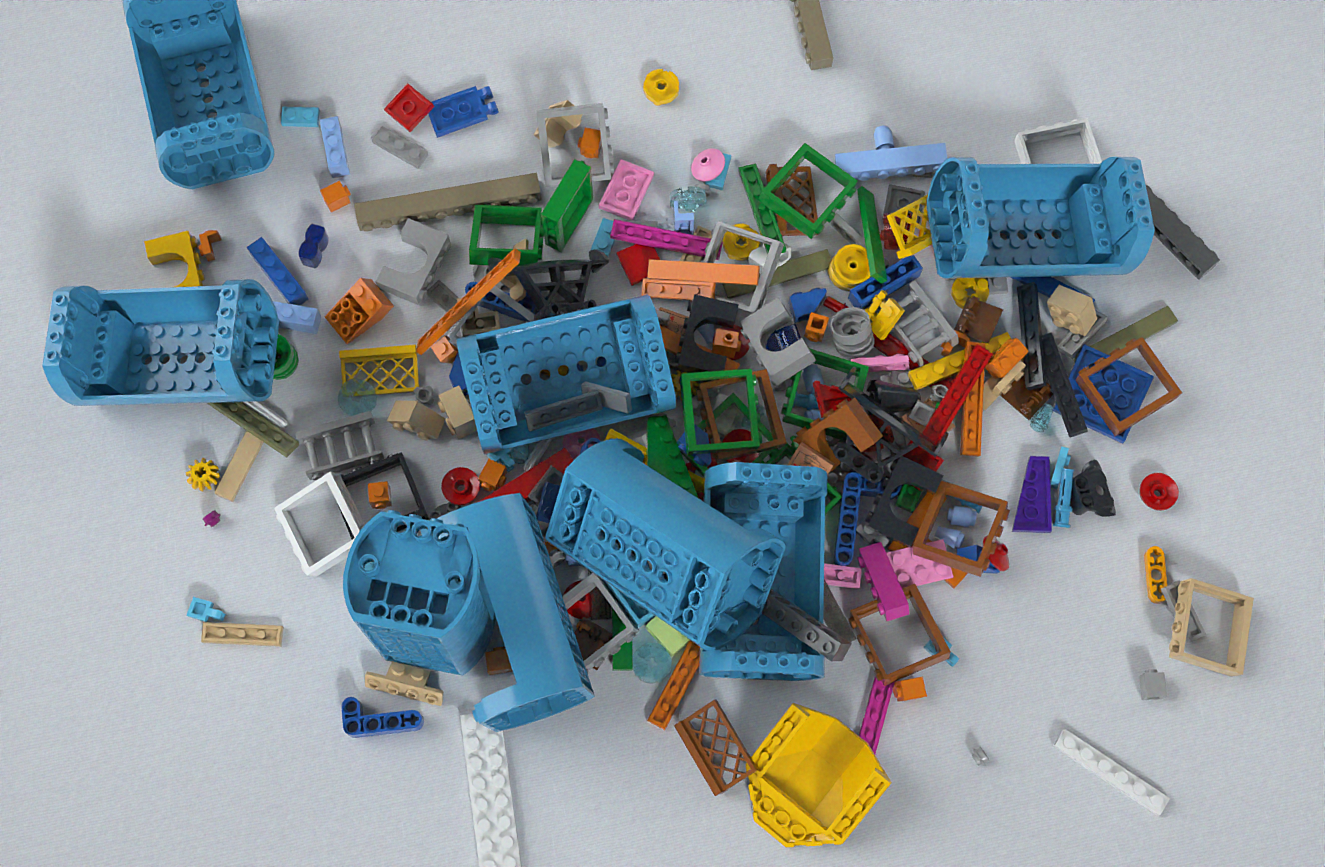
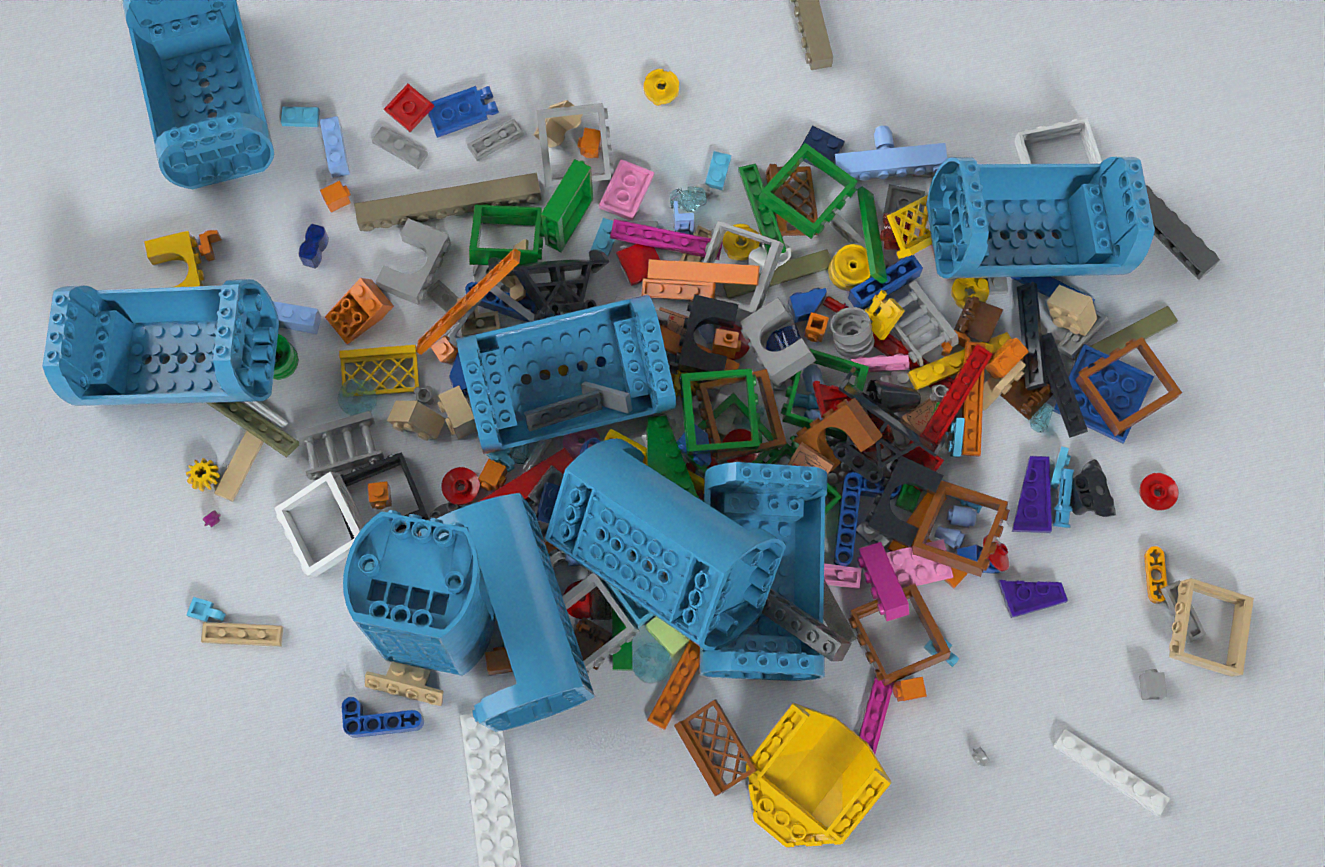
(277, 272): blue brick -> none
(495, 139): none -> light grey tile
(708, 165): bright pink dish -> none
(824, 143): none -> dark blue plate
(921, 412): light grey plate -> none
(957, 429): none -> medium azure plate
(1029, 597): none -> dark purple wing

